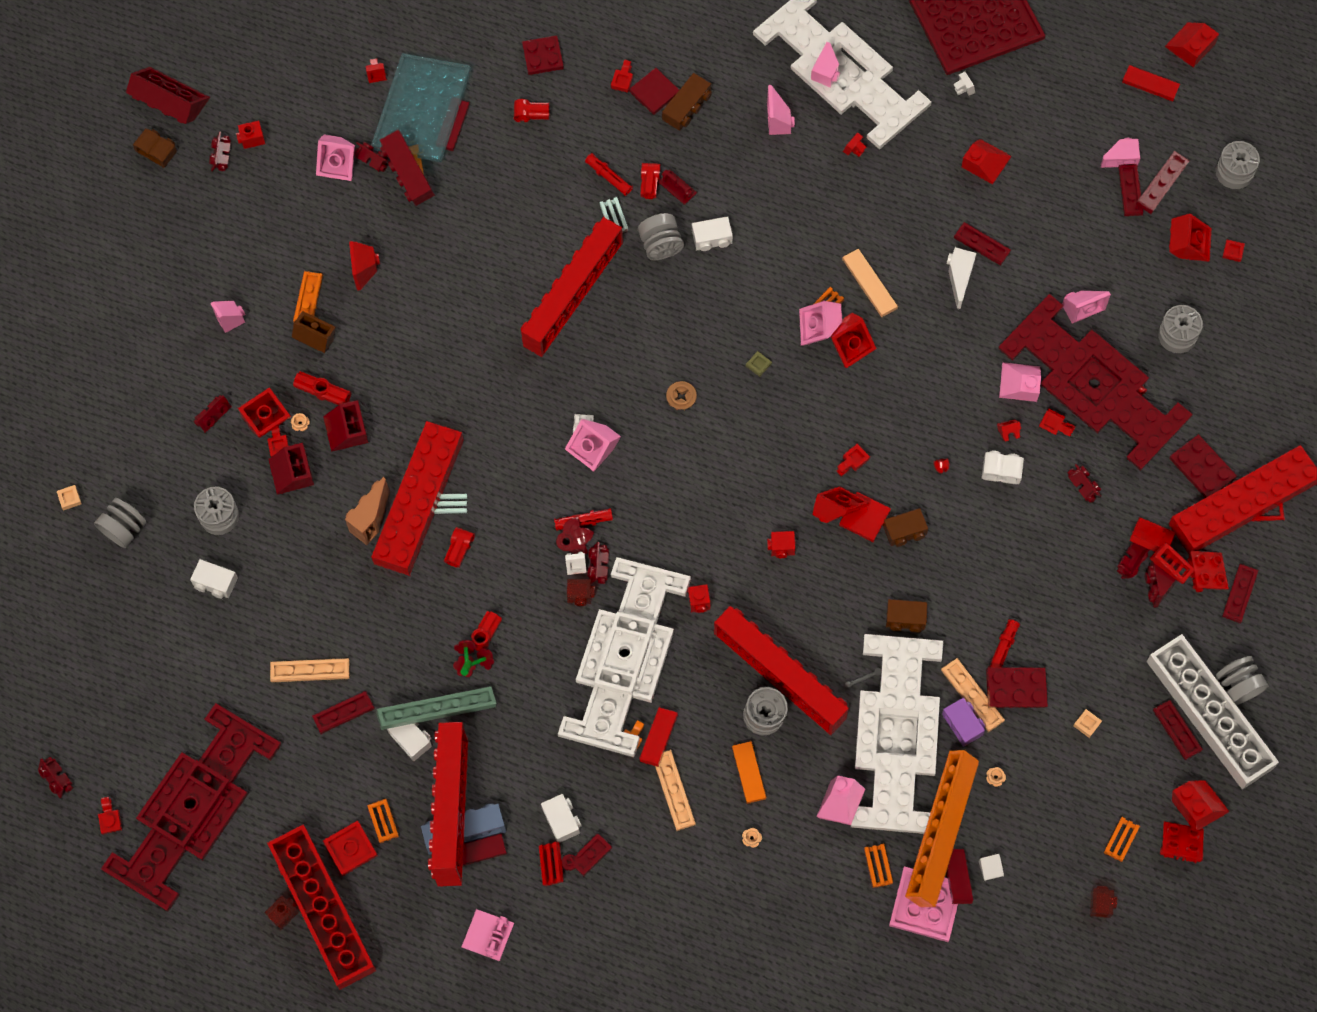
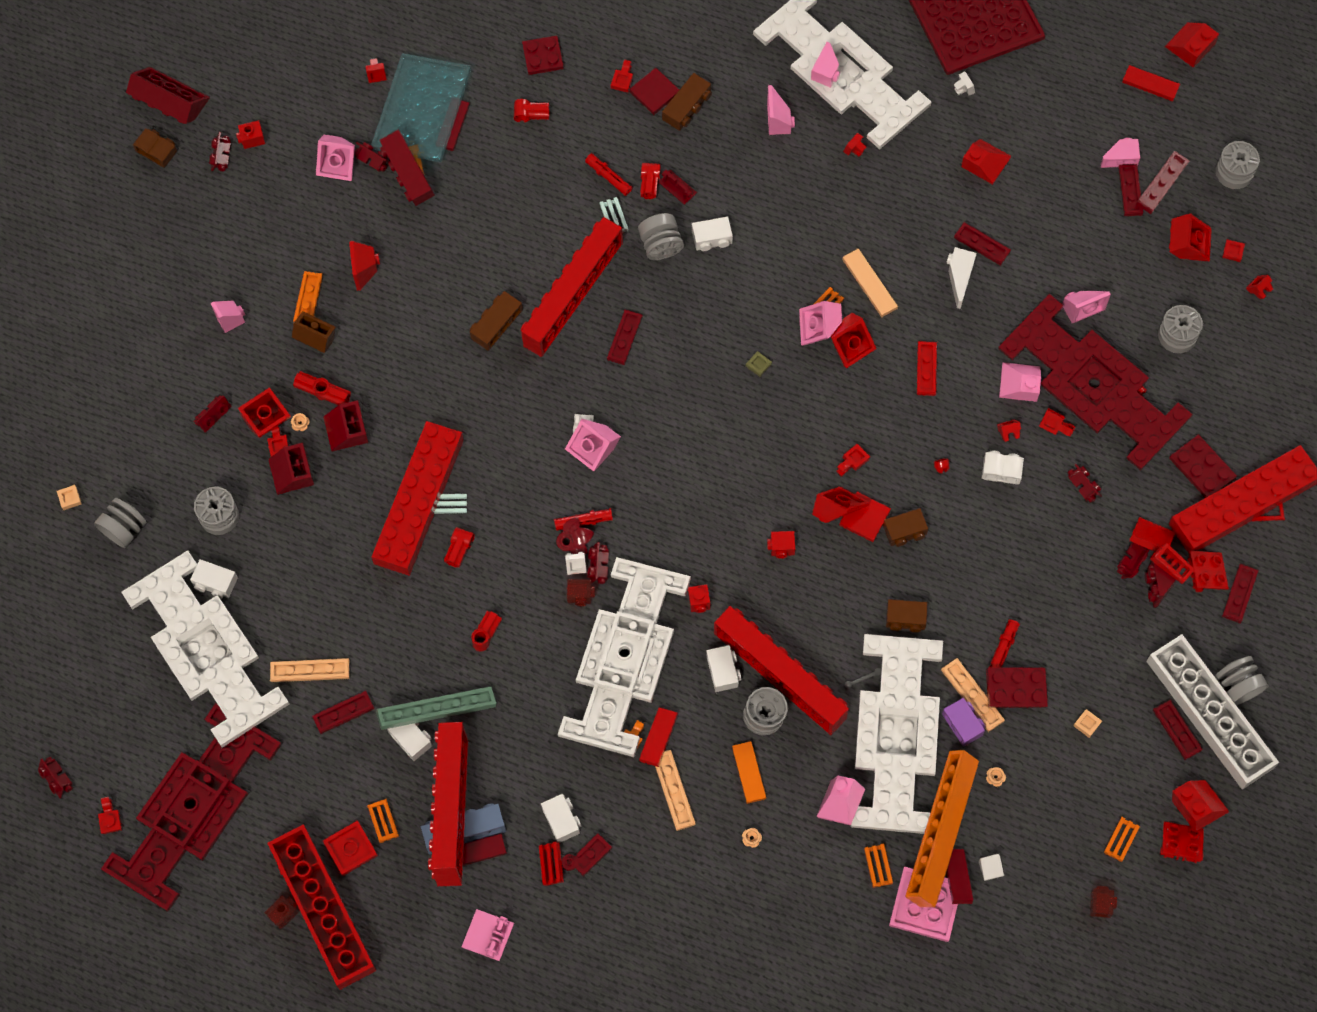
(198, 651): none -> white piece
(367, 517): nougat slope -> none
(466, 663): dark red plant -> none
(495, 320): none -> reddish brown brick
(624, 337): none -> dark red tile
(681, 387): medium nougat gear -> none
(722, 668): none -> white brick
(926, 368): none -> red tile
(1259, 284): none -> red tile

